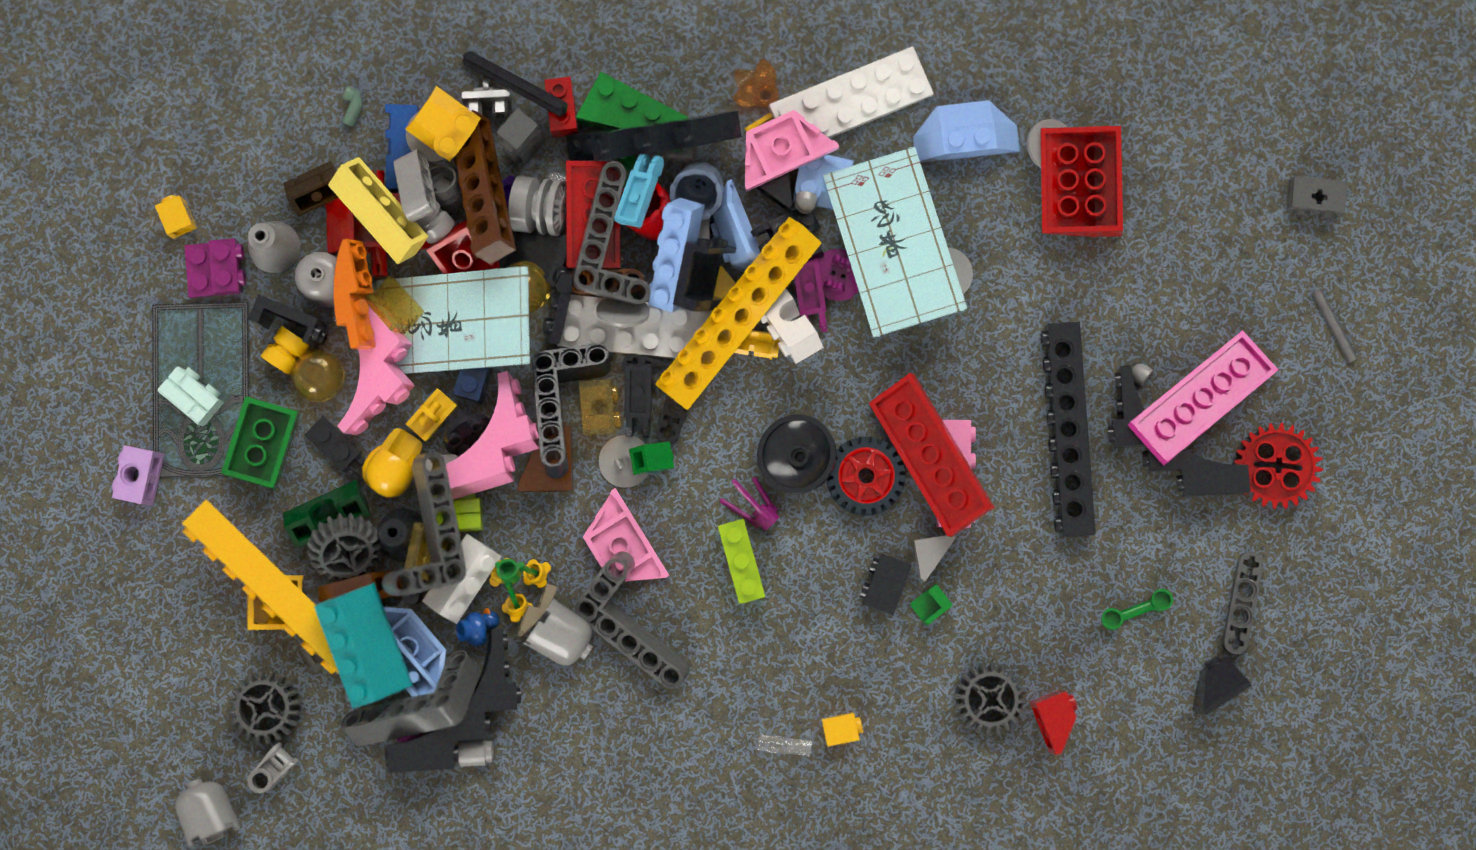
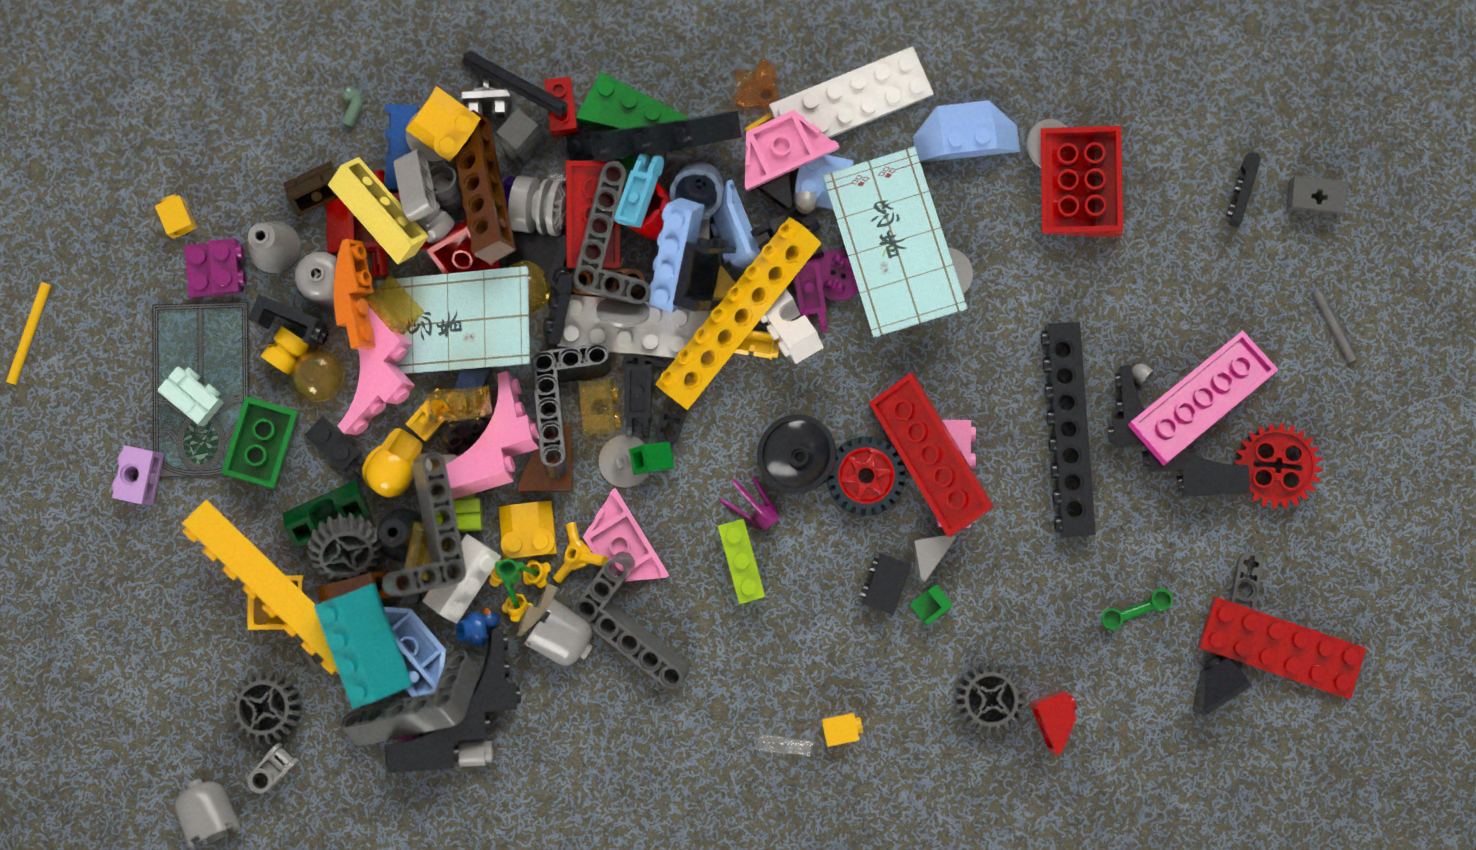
(28, 333): none -> yellow bar
(458, 403): none -> clear yellow brick
(527, 530): none -> yellow slope
(577, 555): none -> yellow piece
(1243, 187): none -> black hinge
(1281, 647): none -> red plate

